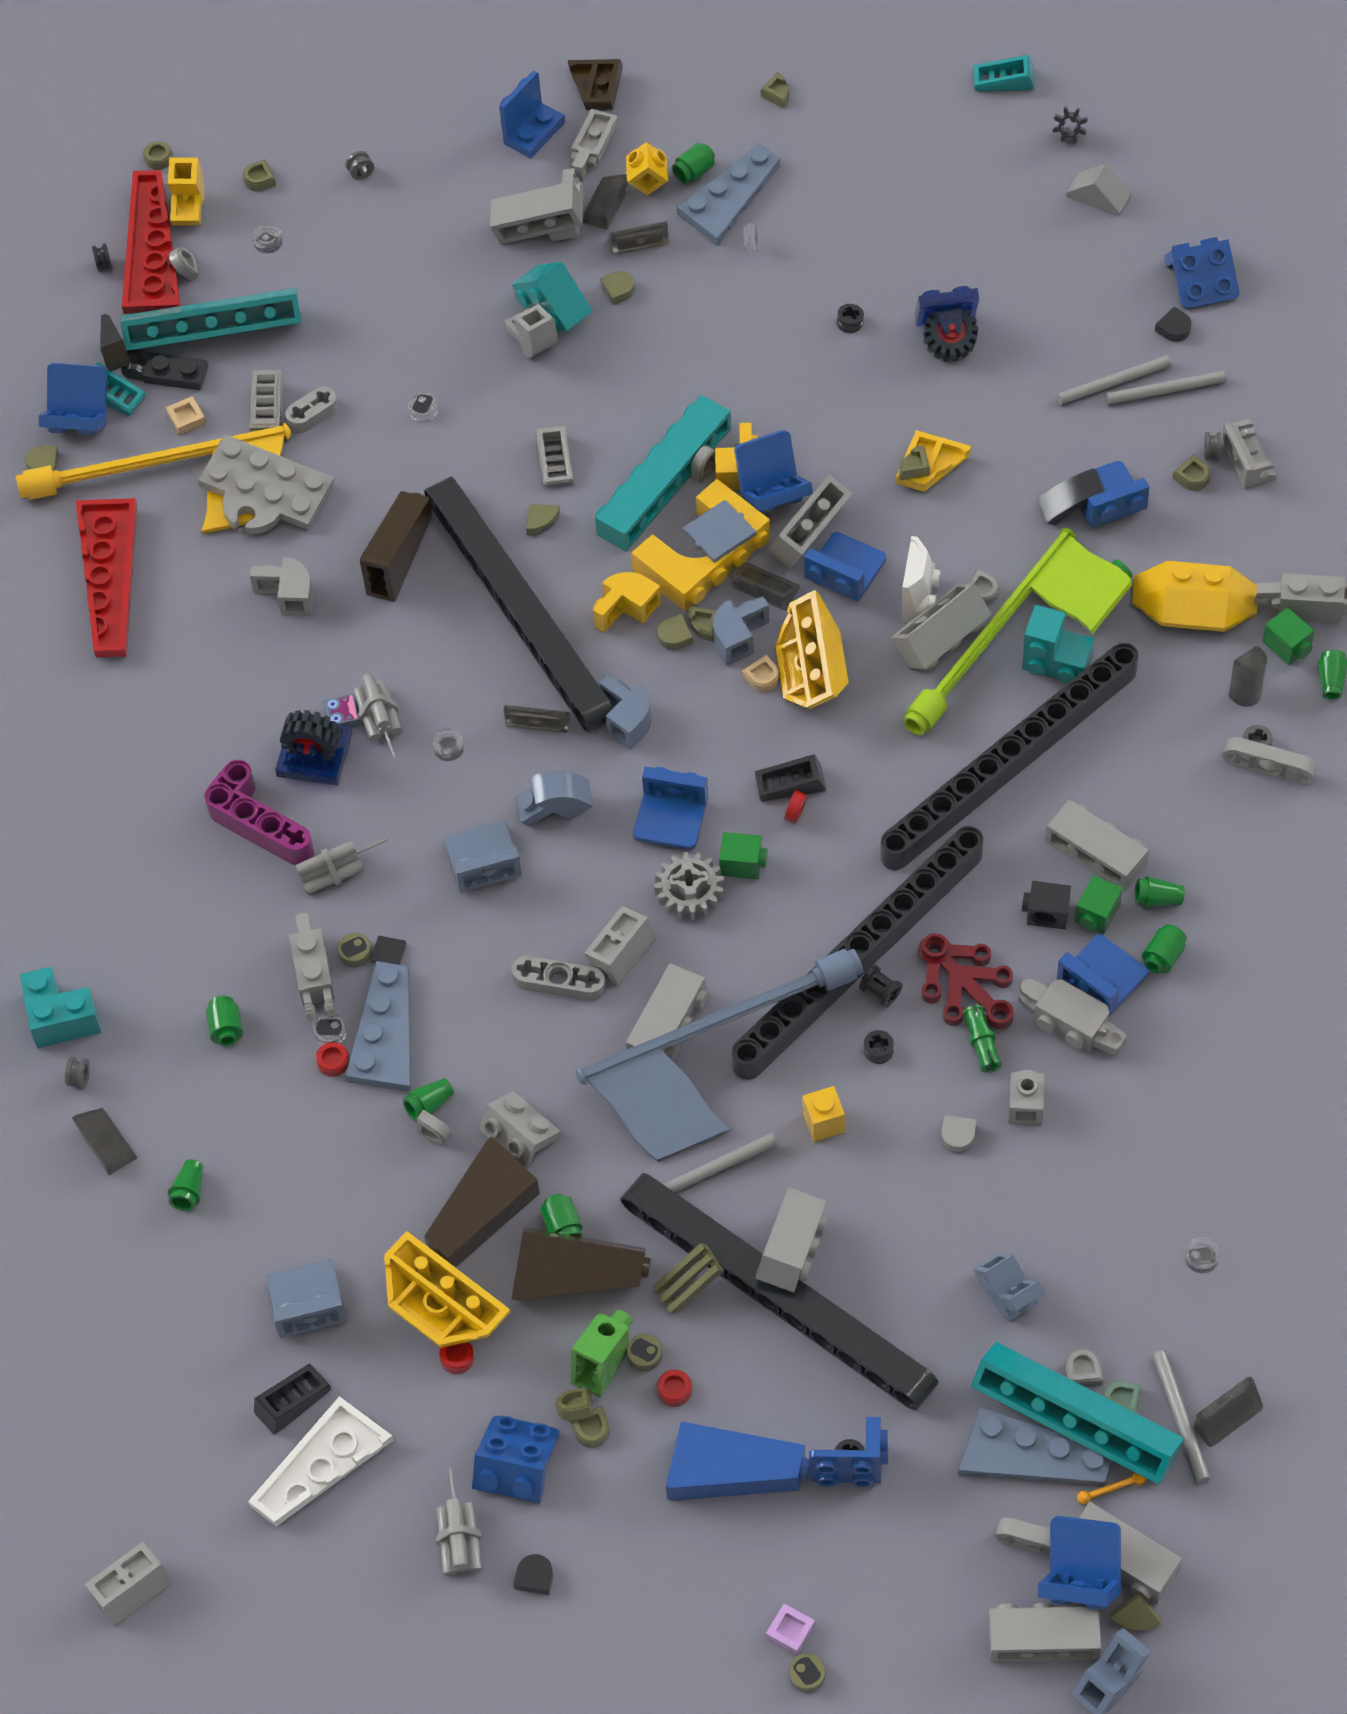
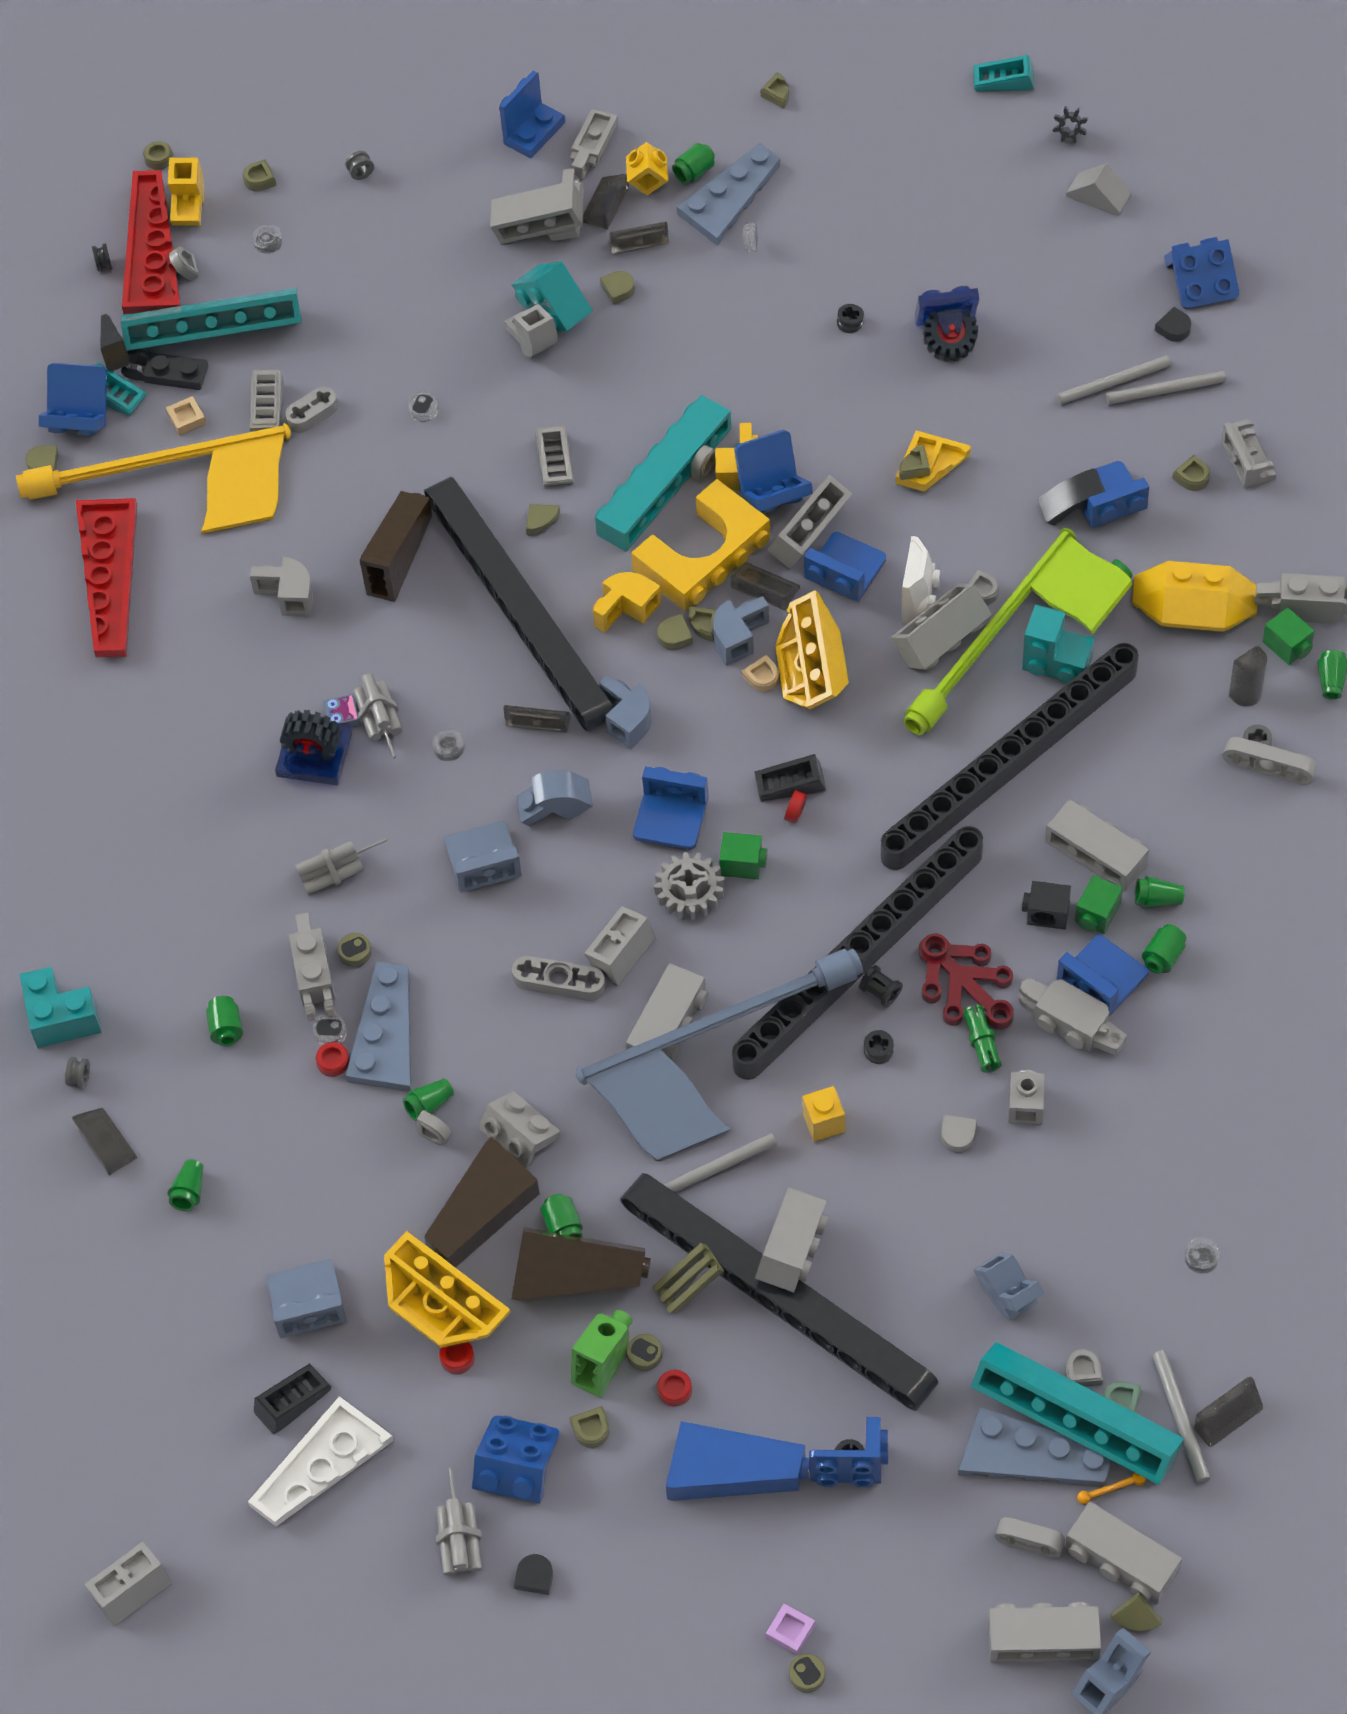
(264, 486): light grey plate -> none
(289, 842): magenta beam -> none
(388, 950): black piece -> none
(574, 1404): olive tile -> none
(597, 81): dark brown wing -> none
(719, 531): sand blue piece -> none
(1083, 1563): blue bracket -> none
(1212, 445): dark grey bush -> none

